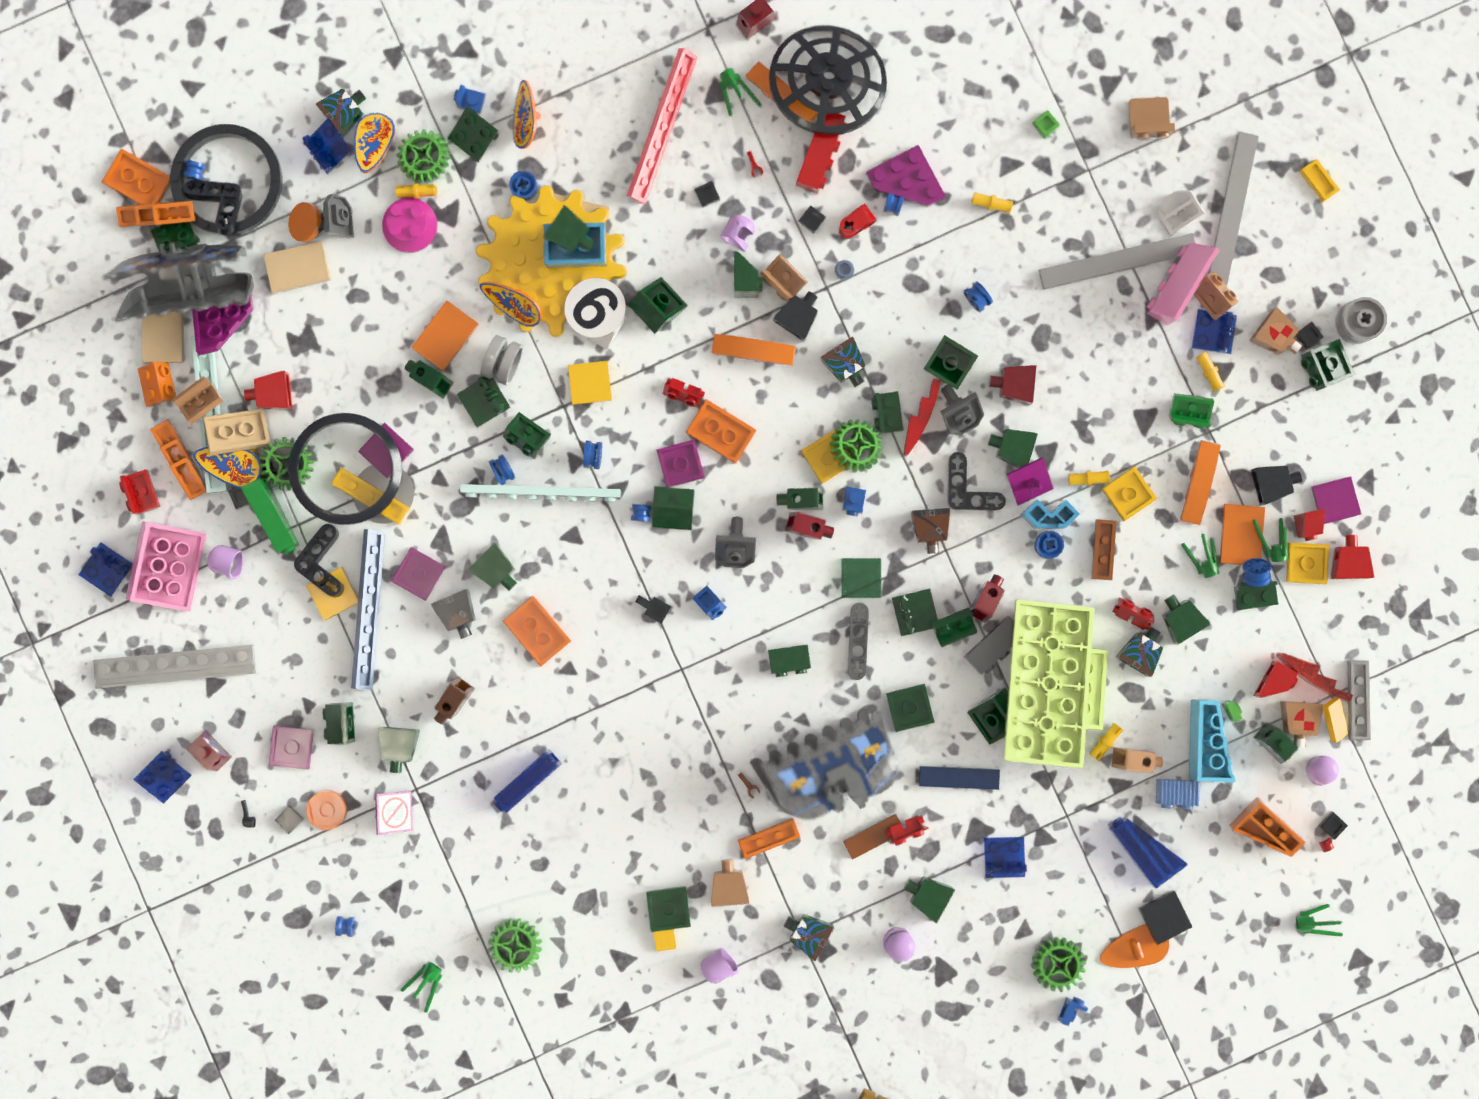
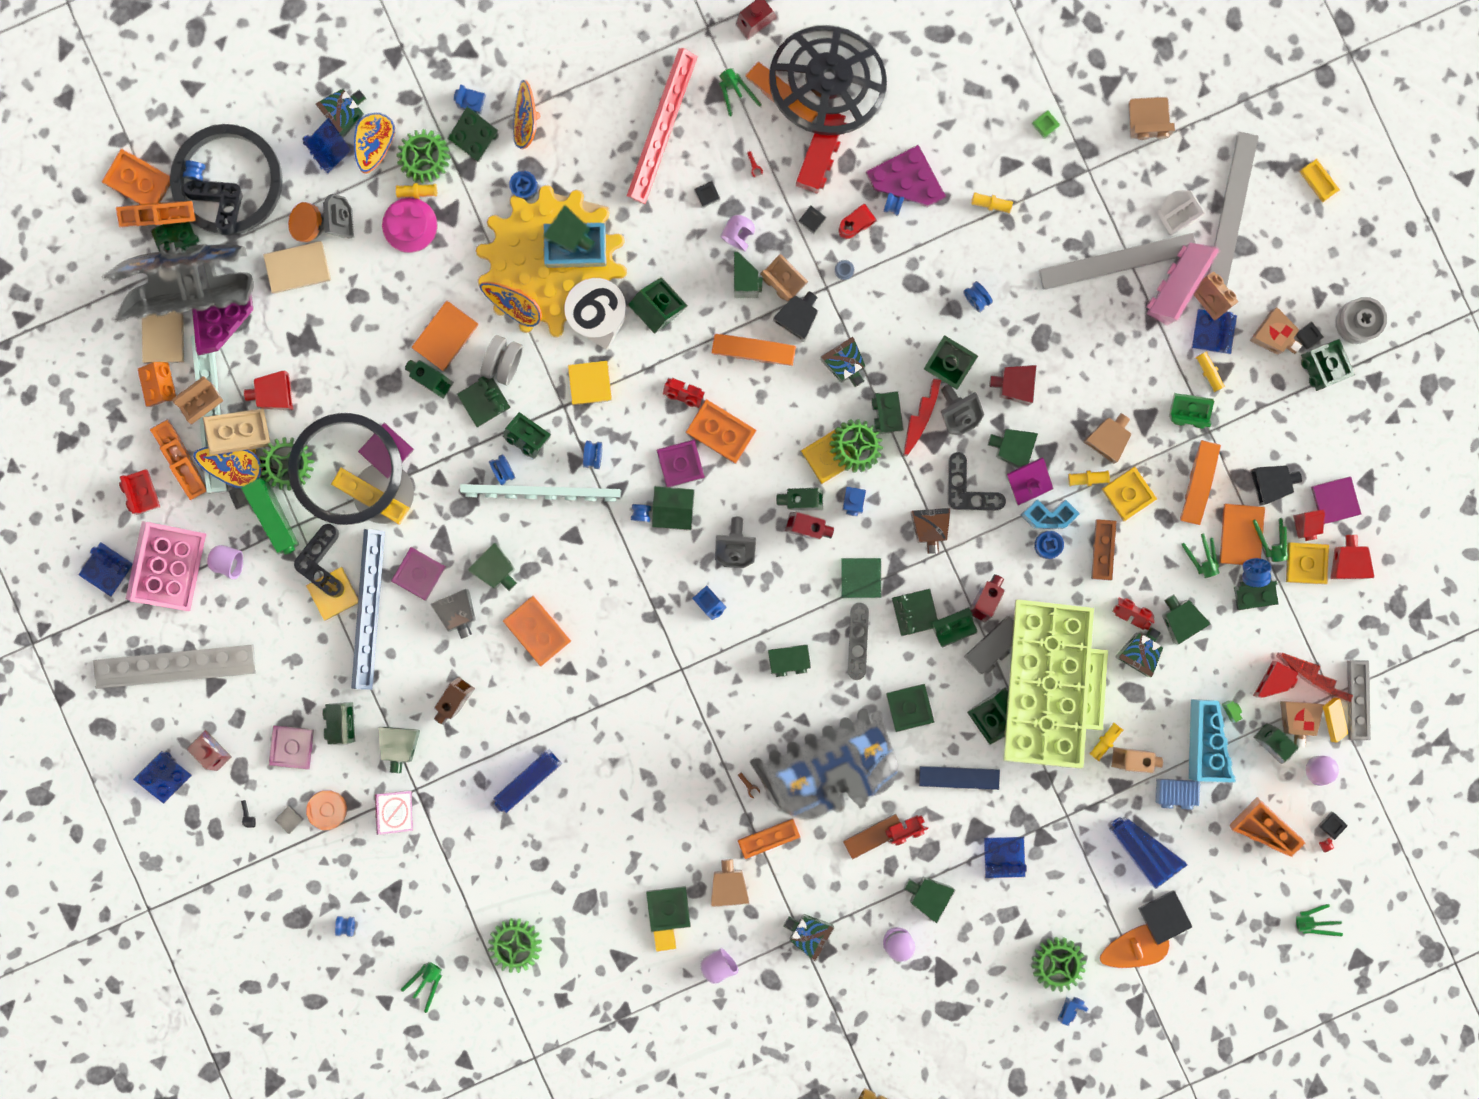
(655, 609): black plate -> none
(1110, 438): none -> medium nougat torso

